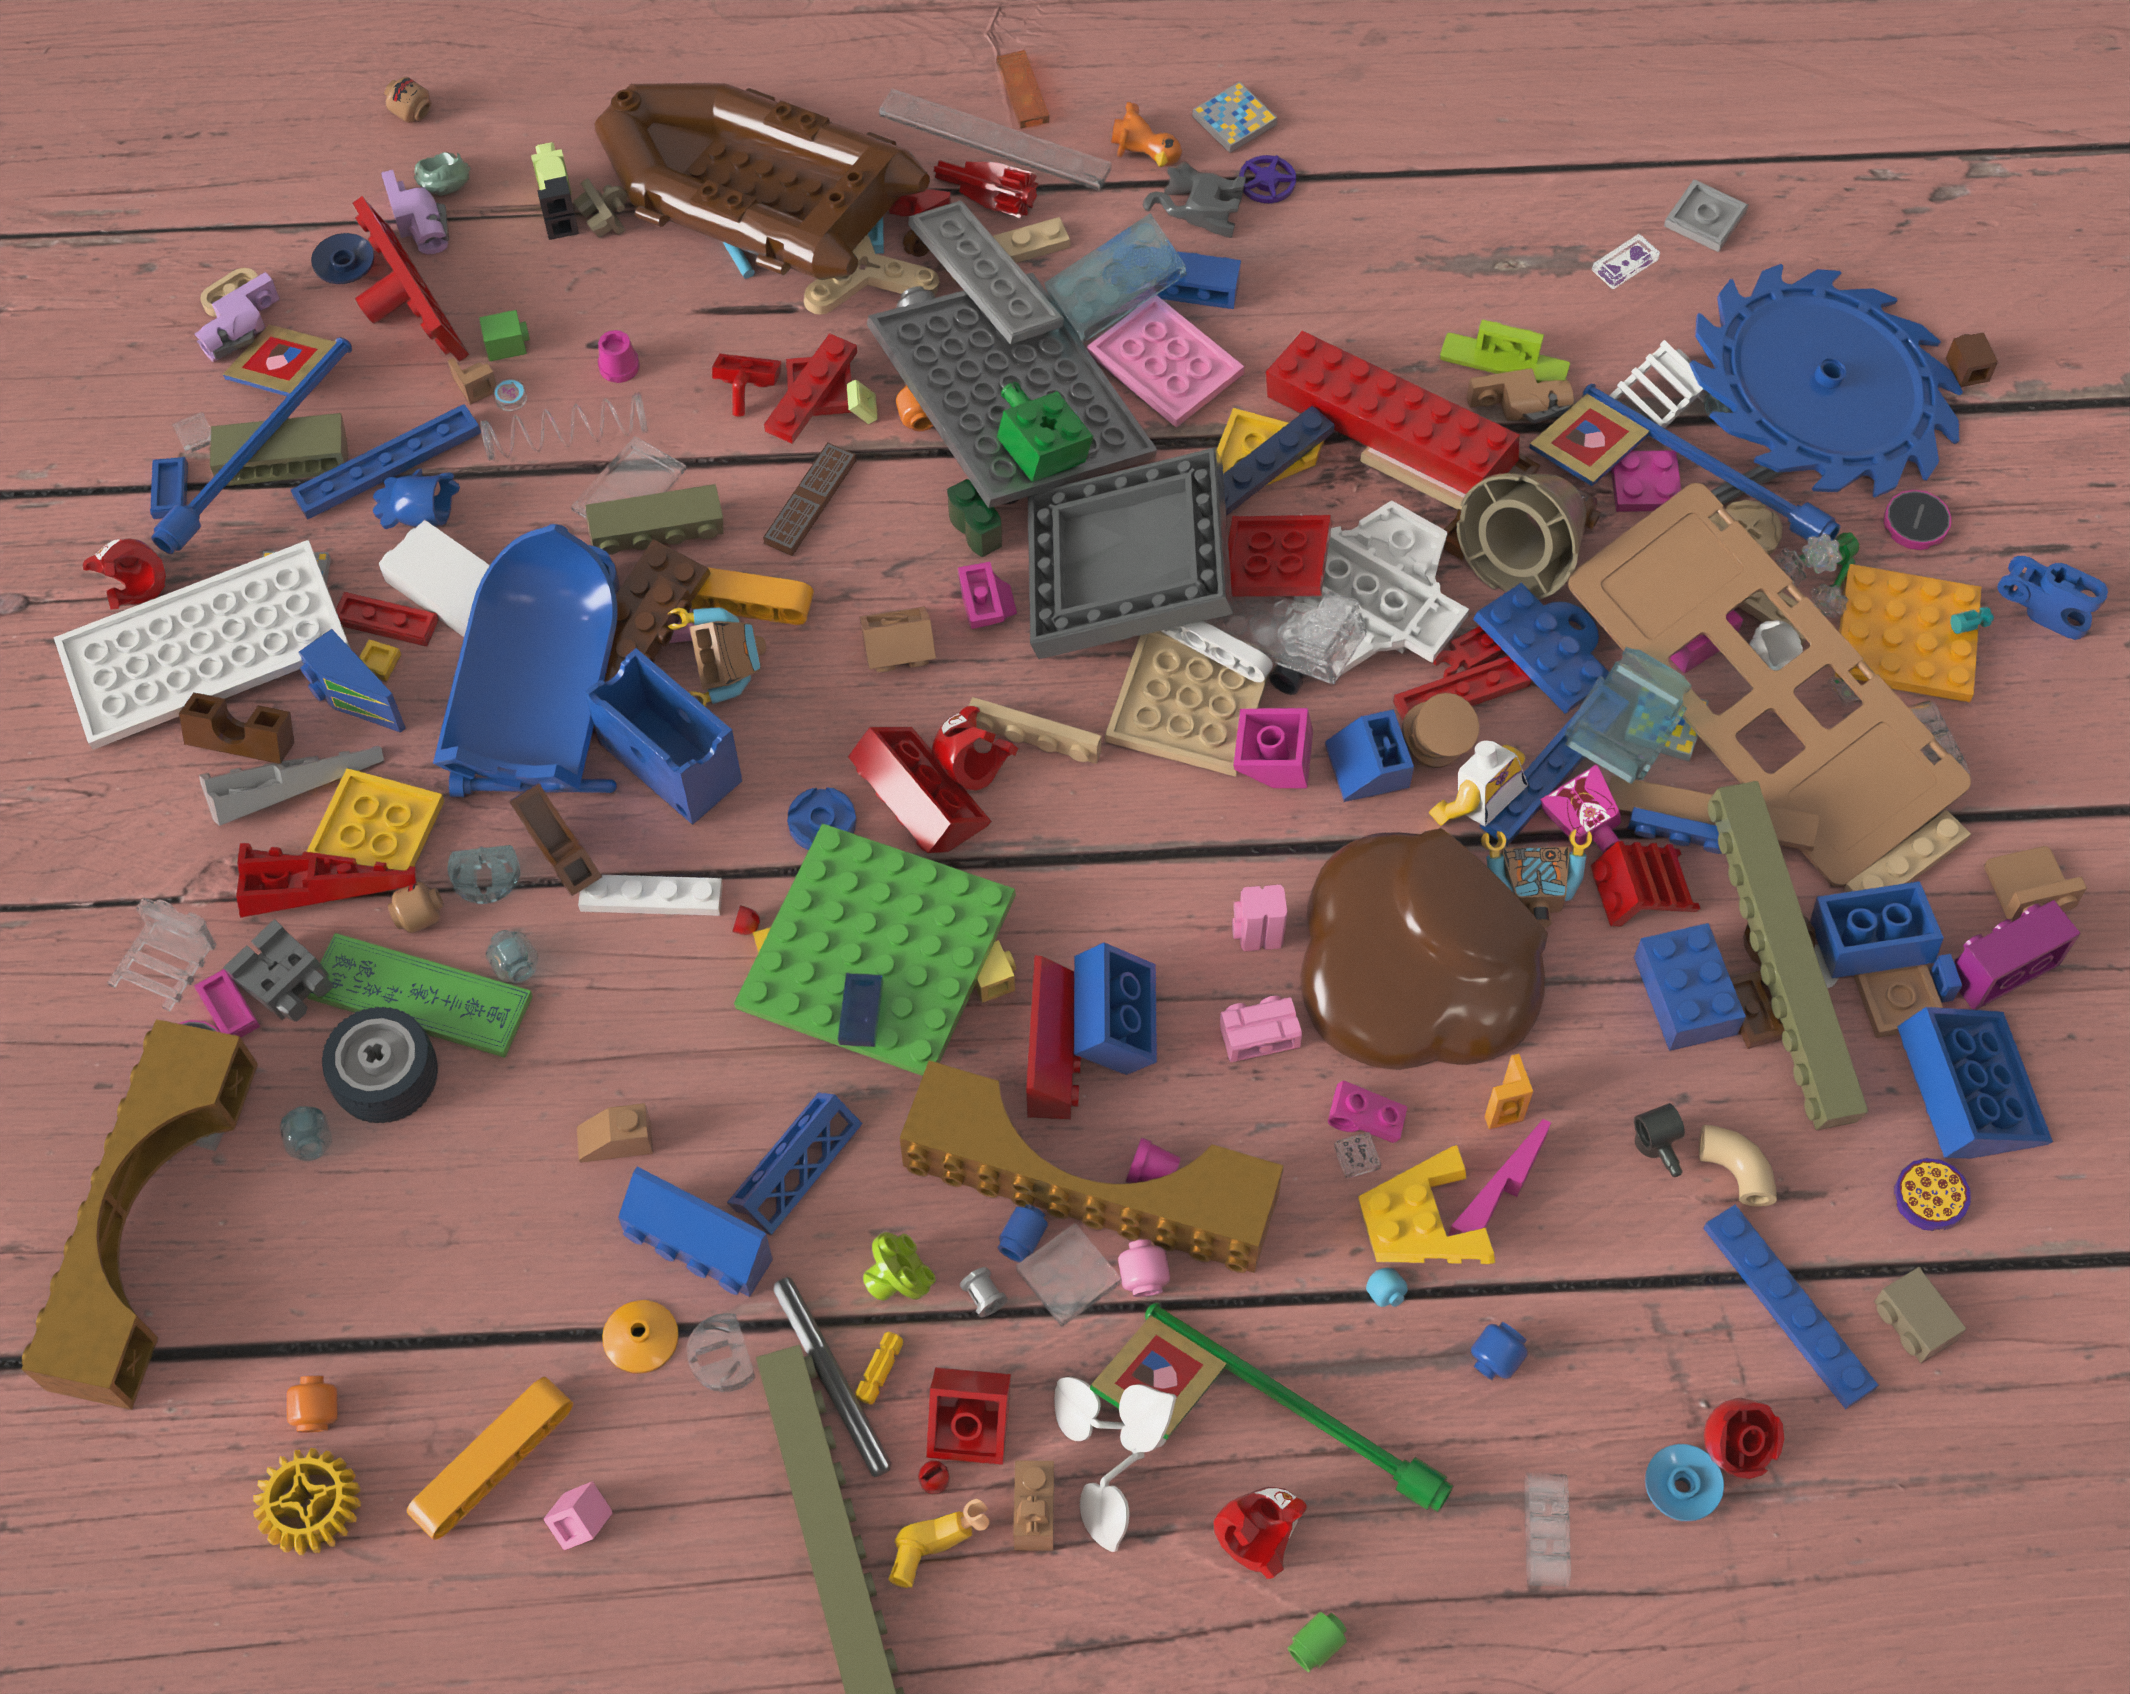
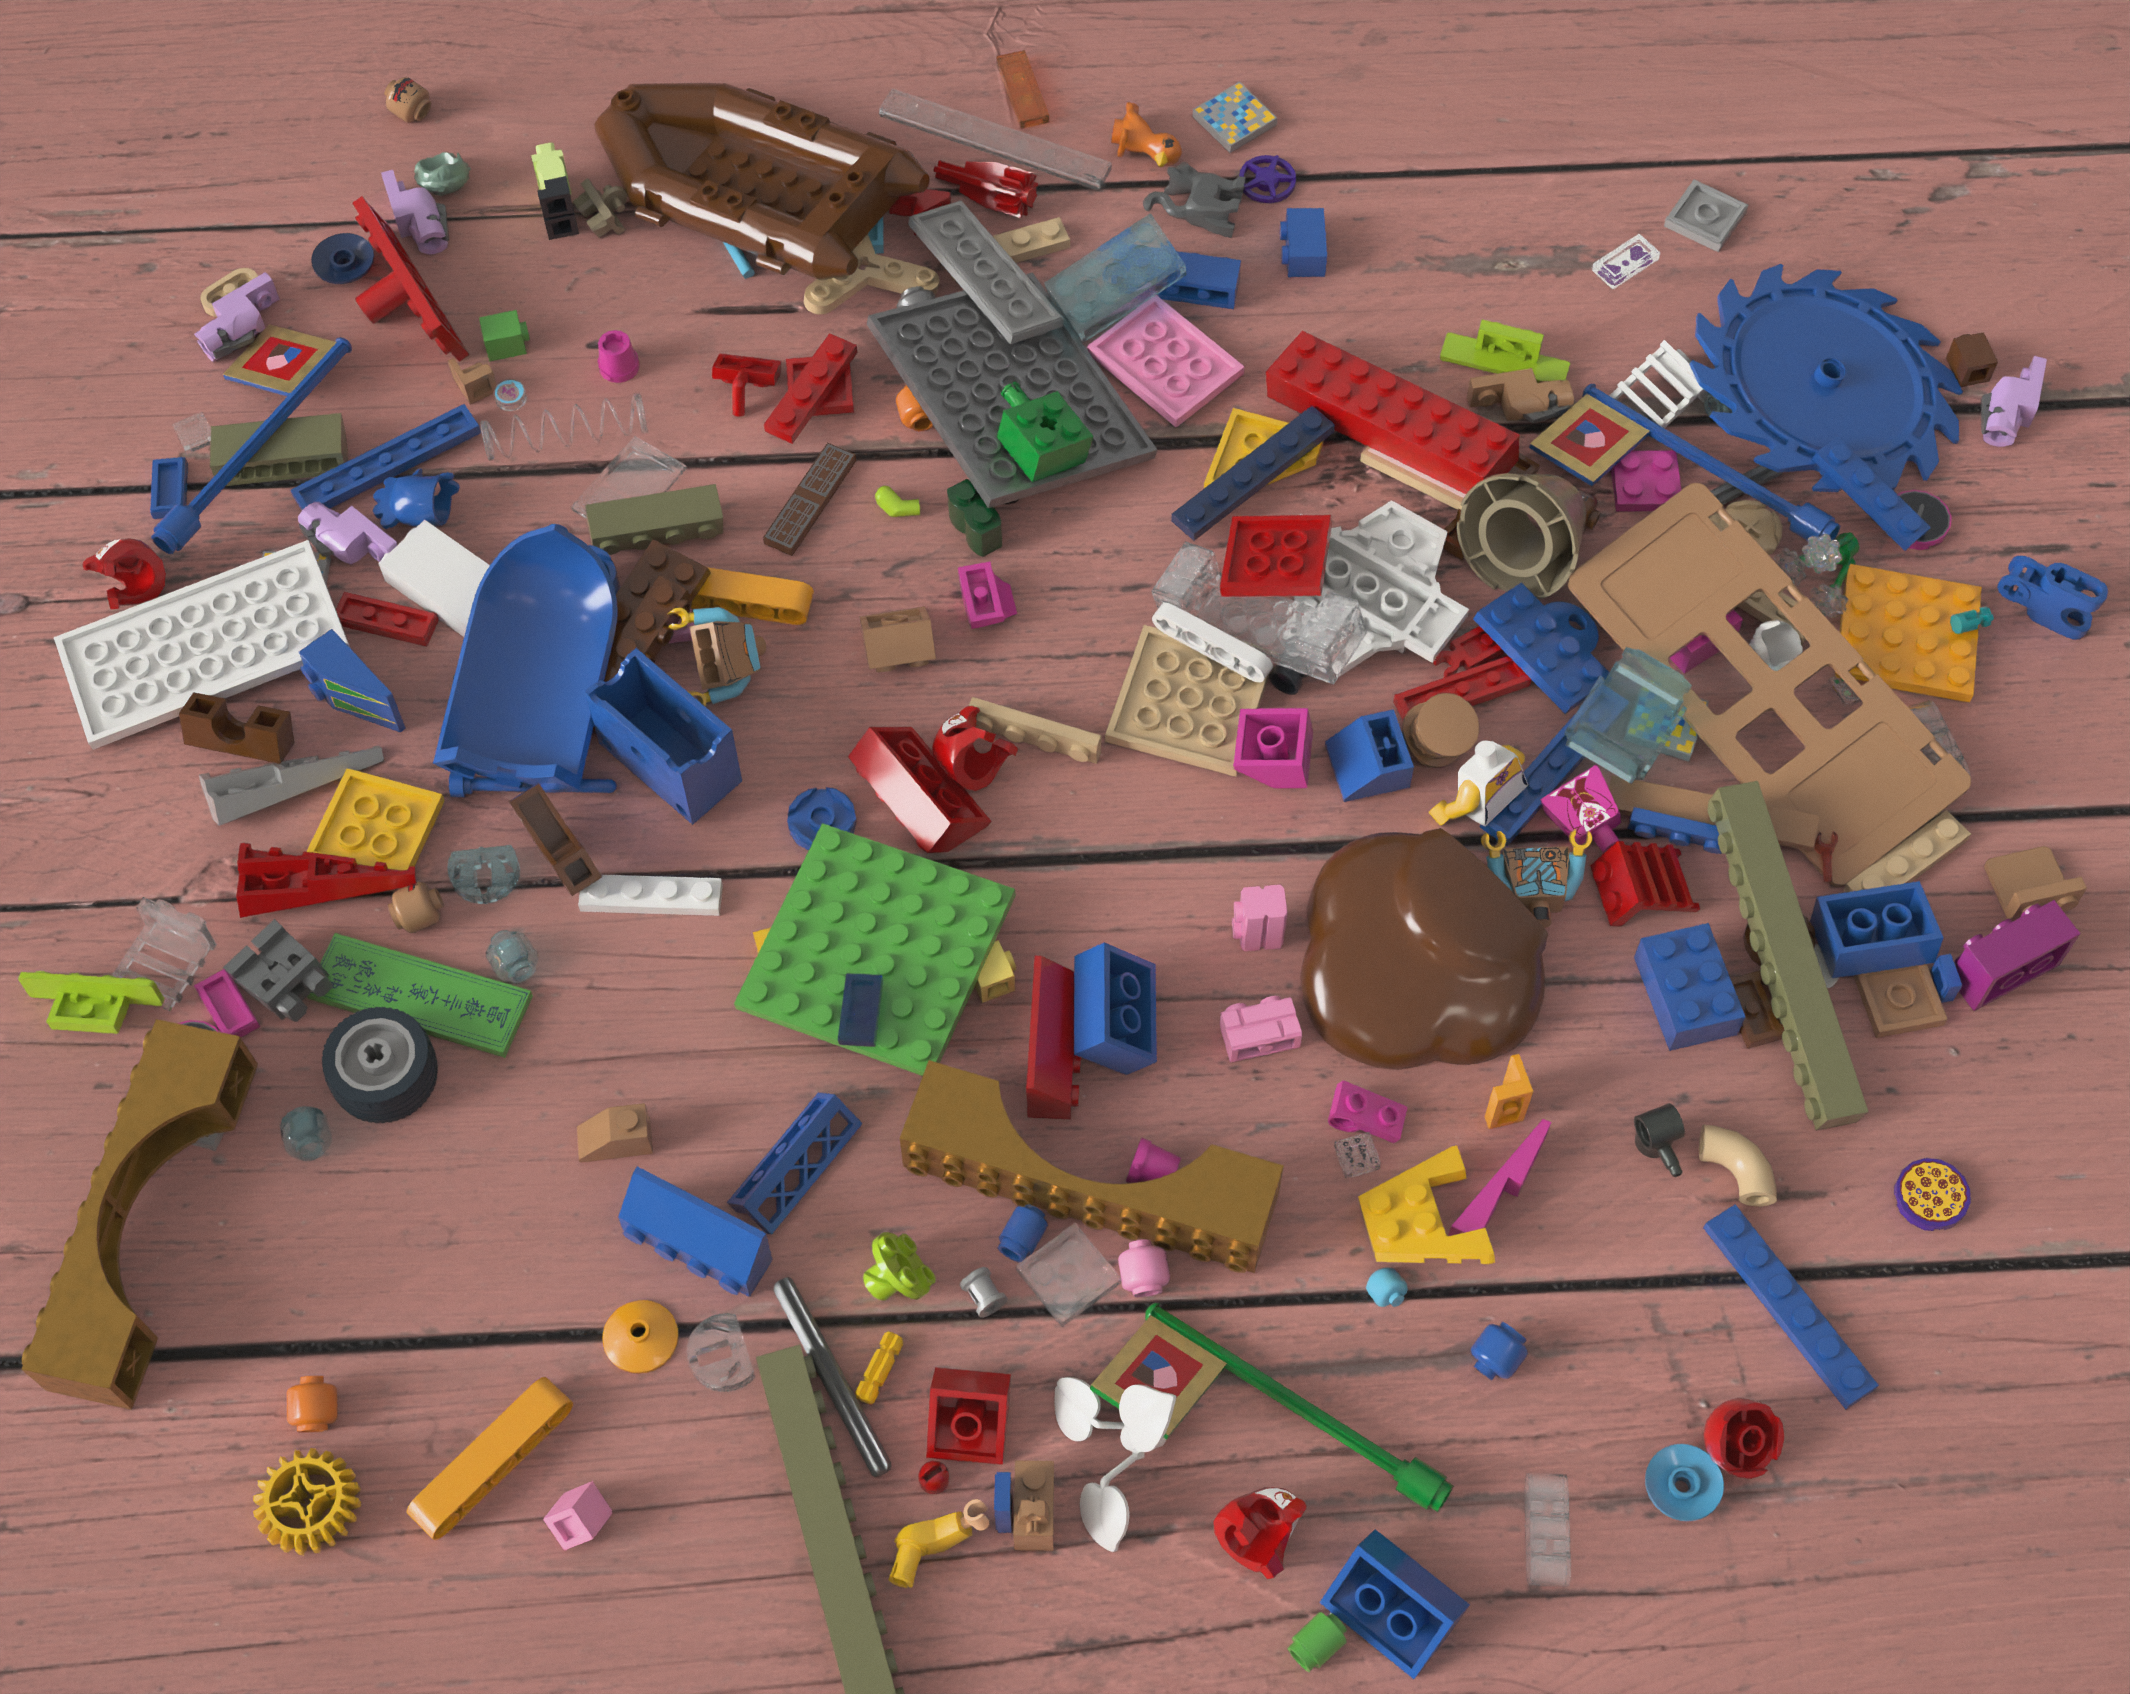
(89, 1001): none -> lime bracket
(343, 535): none -> lavender plate
(380, 658): yellow tile -> none
(746, 921): red hinge -> none
(862, 401): yellowish green tile -> none
(894, 505): none -> lime arm
(914, 244): reddish brown plate -> none
(1003, 1502): none -> blue tile
(1128, 554): dark grey tile -> none
(1305, 242): none -> blue brick
(1394, 1603): none -> blue slope
(1826, 854): none -> clear red hand
(1871, 493): none -> blue plate
(1919, 1315): dark tan brick -> none
(1973, 1082): blue slope -> none
(2012, 404): none -> lavender plate

